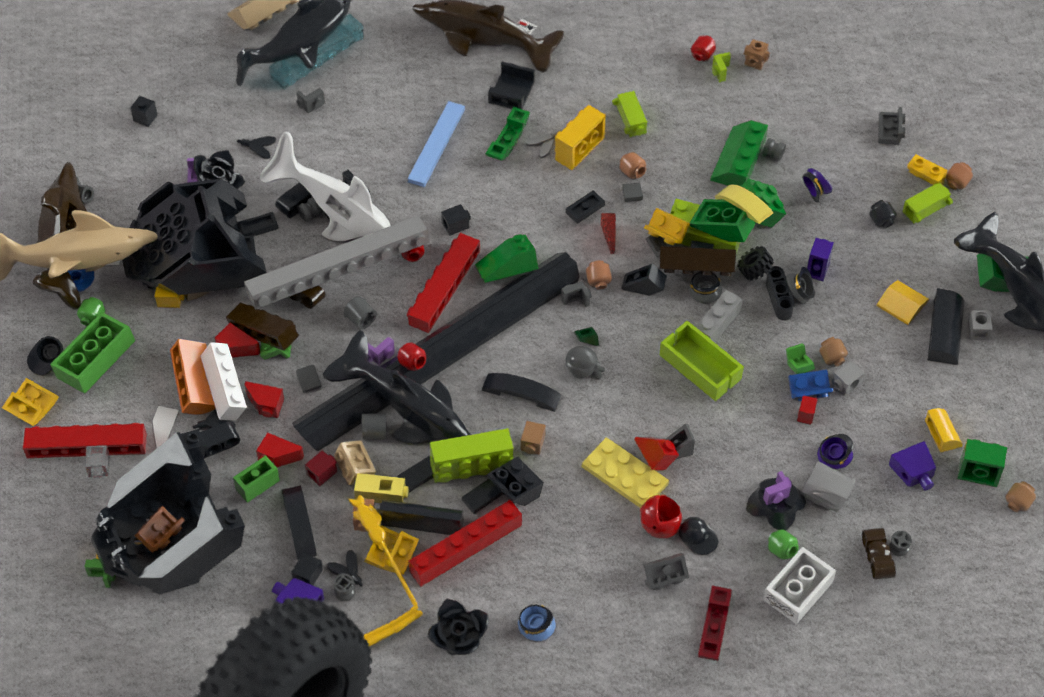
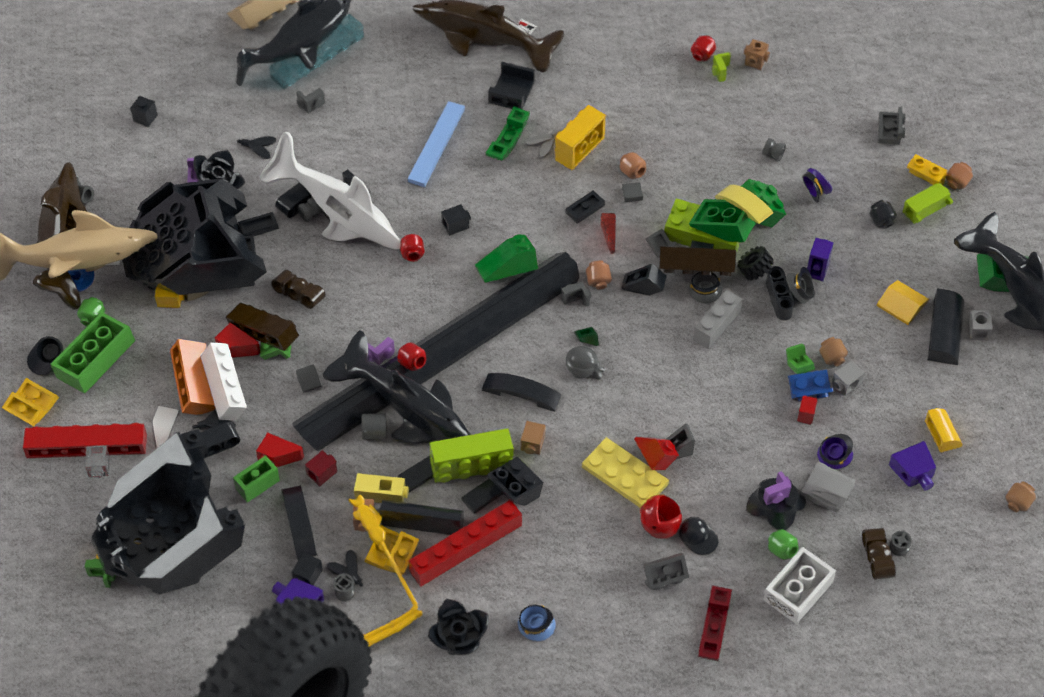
(159, 529): dark orange bracket -> none
(265, 399): red slope -> none
(336, 262): light grey brick -> none
(353, 459): tan bracket -> none
(360, 312): dark grey piece -> none
(443, 283): red brick -> none
(631, 113): lime brick -> none
(667, 226): yellow bracket -> none
(701, 360): lime piece -> none
(740, 153): green slope -> none
(982, 462): green brick -> none

